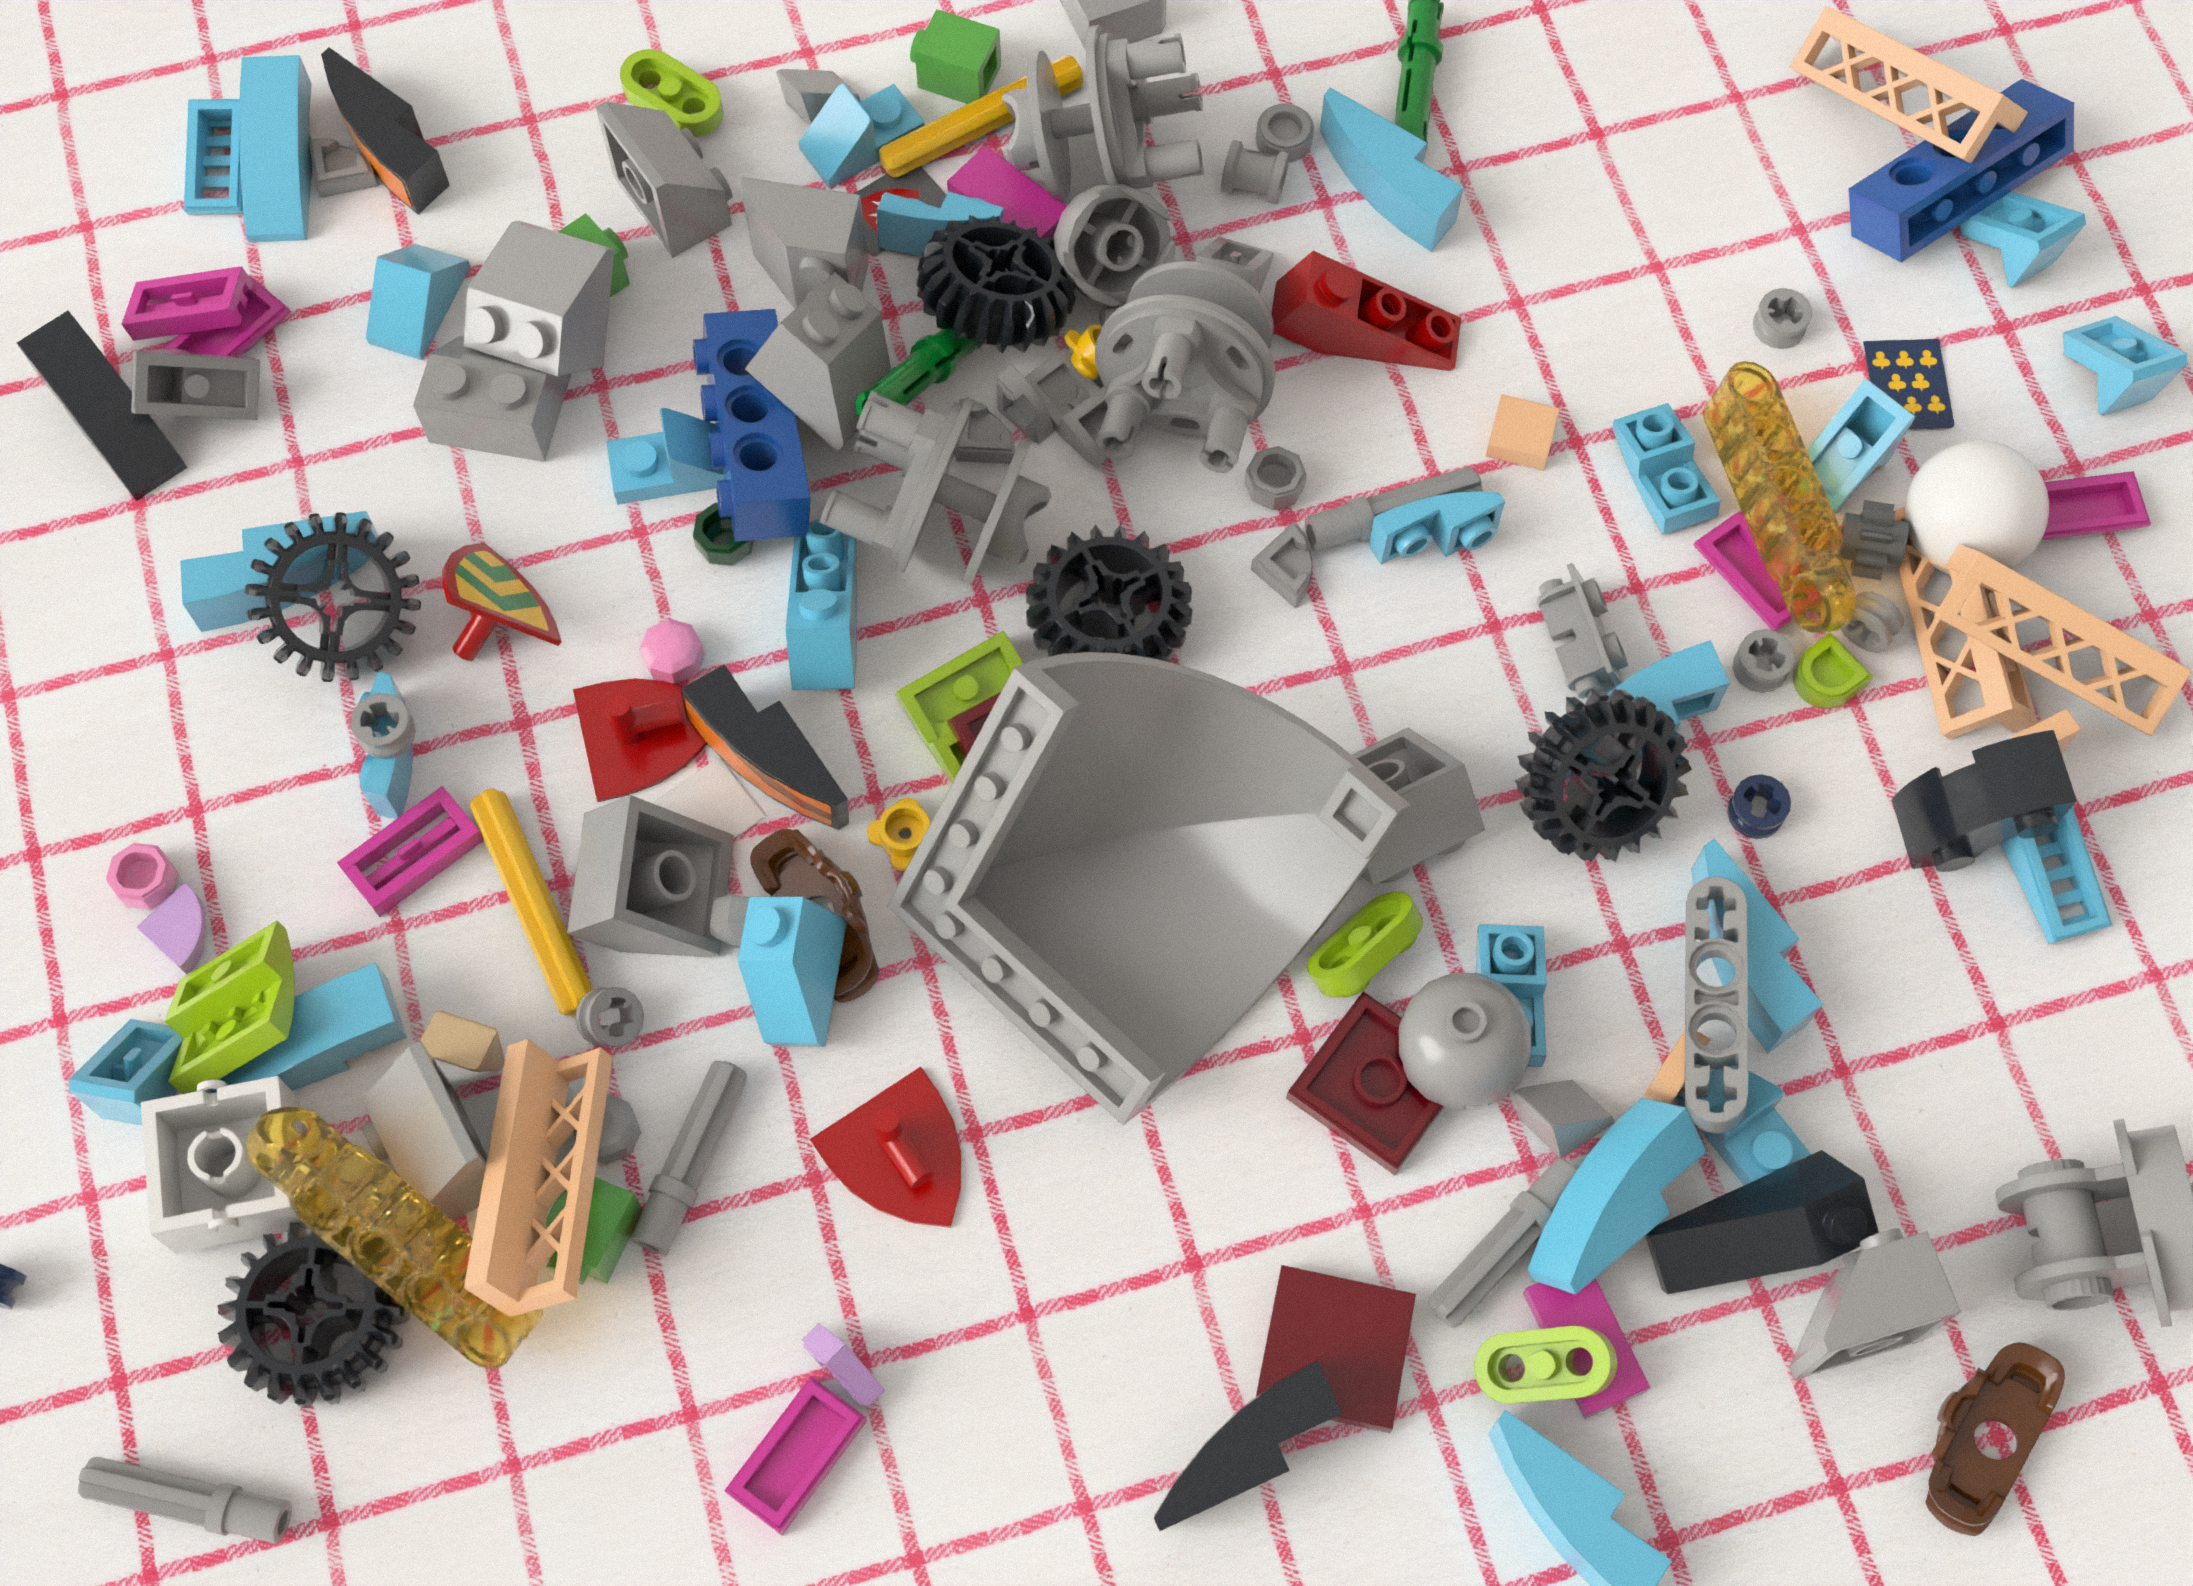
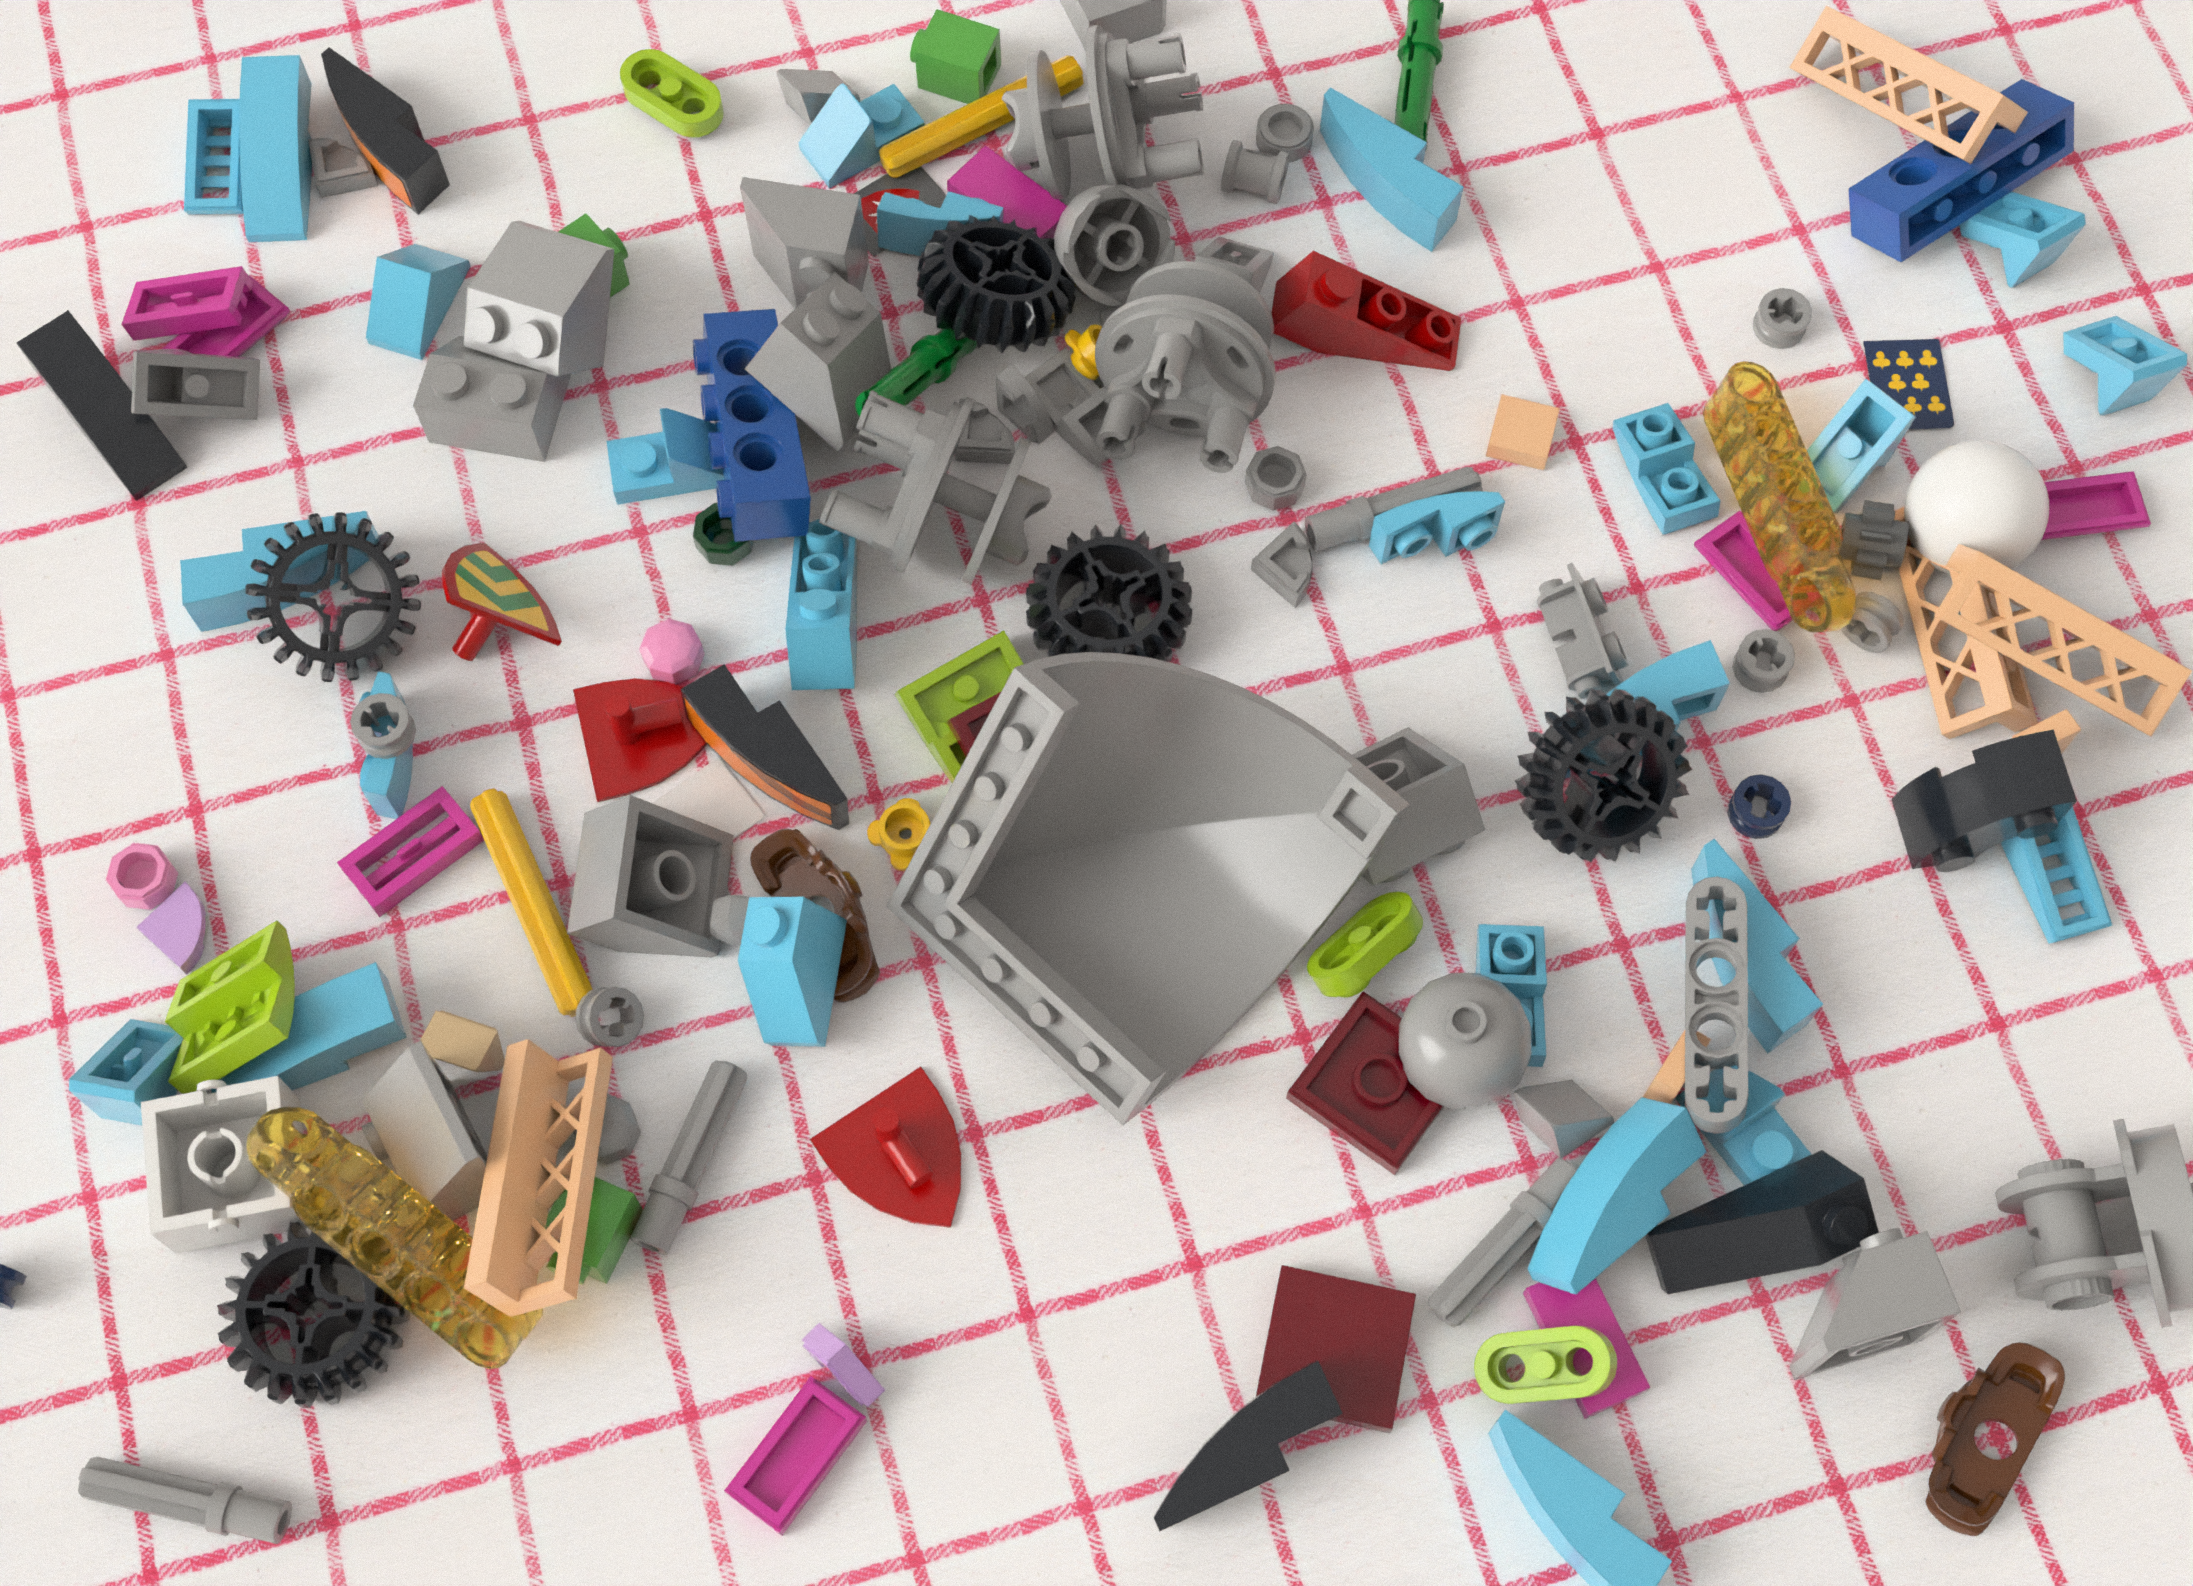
(665, 175): light grey slope -> none
(1829, 674): lime tile -> none

